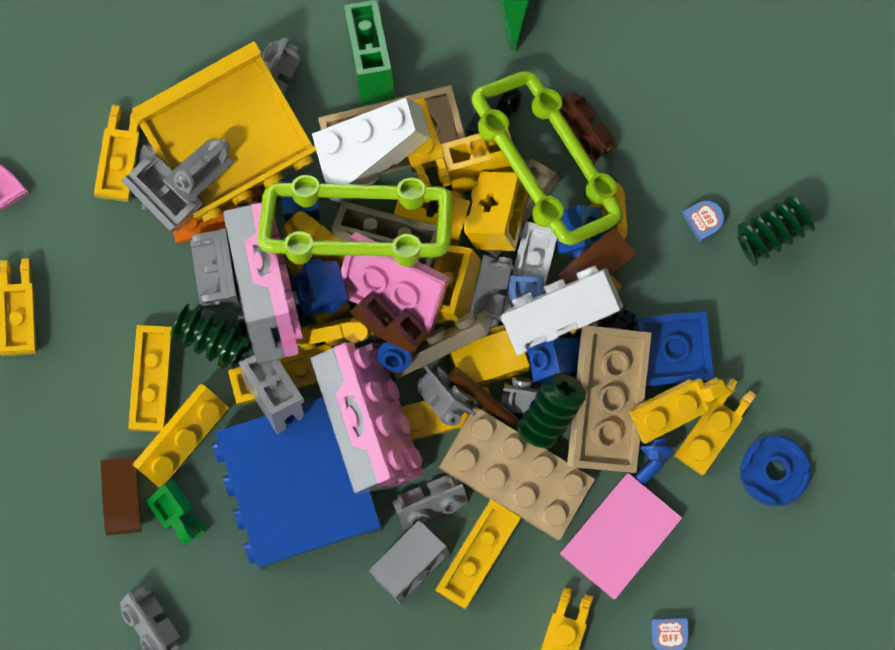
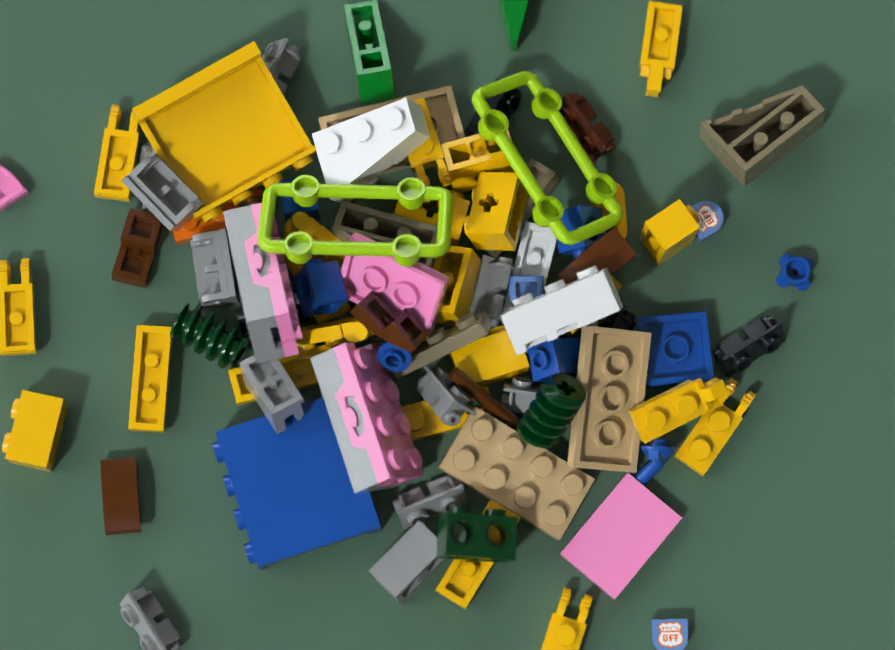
(35, 430): none -> yellow brick
(137, 248): none -> reddish brown slope
(172, 510): green plate -> none
(180, 436): yellow plate -> none
(200, 169): light grey hinge -> none
(477, 544): none -> dark green brick
(659, 44): none -> yellow hinge
(670, 231): none -> yellow brick
(756, 480): blue tile -> none
(762, 134): none -> dark tan wedge
(763, 338): none -> black hinge
(773, 227): dark green piece -> none
(790, 263): none -> blue plate

